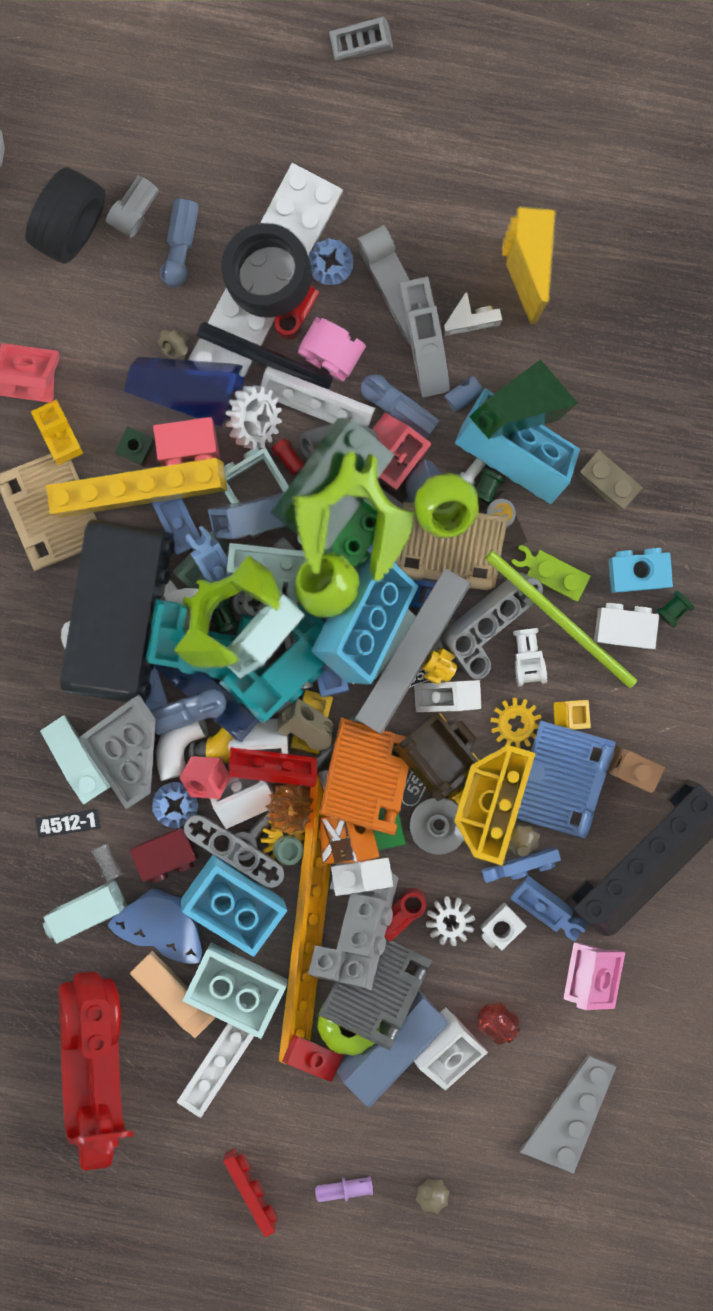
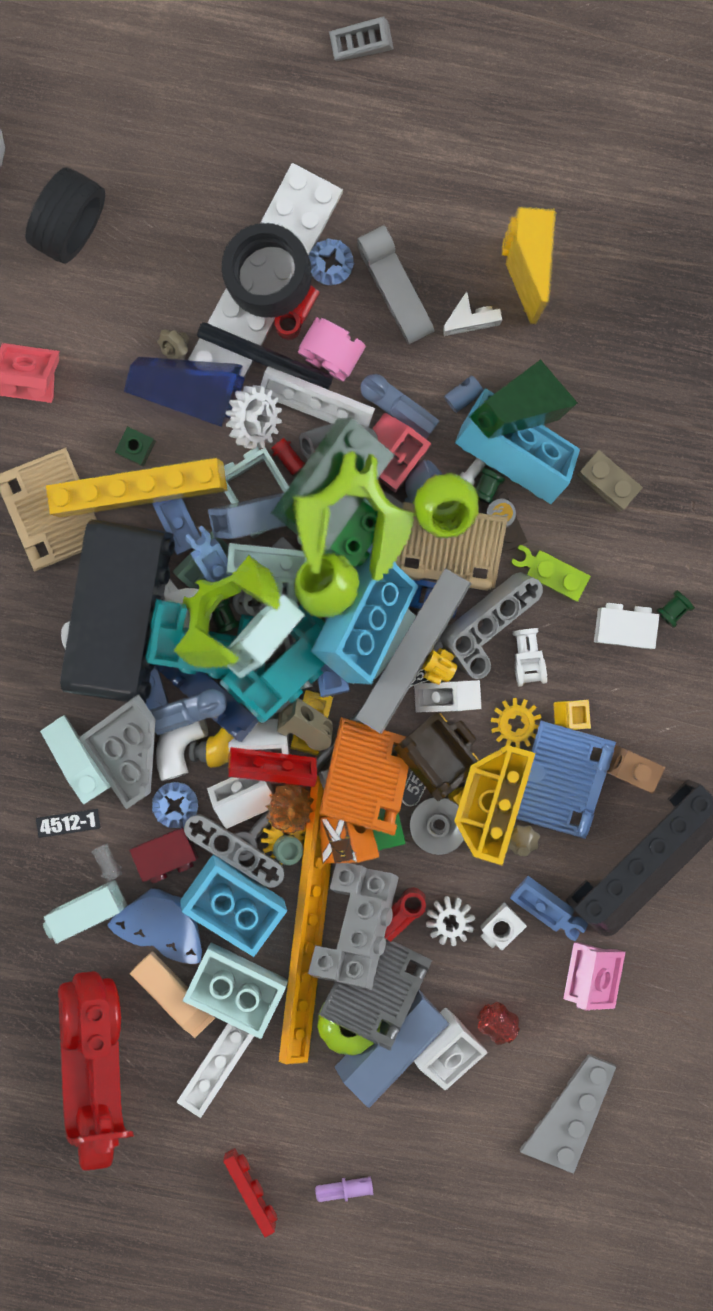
(57, 432): yellow slope -> none
(129, 212): light grey piece -> none
(180, 239): sand blue piece -> none
(186, 441): coral slope -> none
(205, 777): coral brick -> none
(312, 1058): red plate -> none
(362, 876): white slope -> none
(425, 336): light grey slope -> none
(432, 1196): dark tan piece -> none
(519, 866): medium blue plate -> none
(560, 618): lime piece -> none
(657, 576): medium azure brick -> none

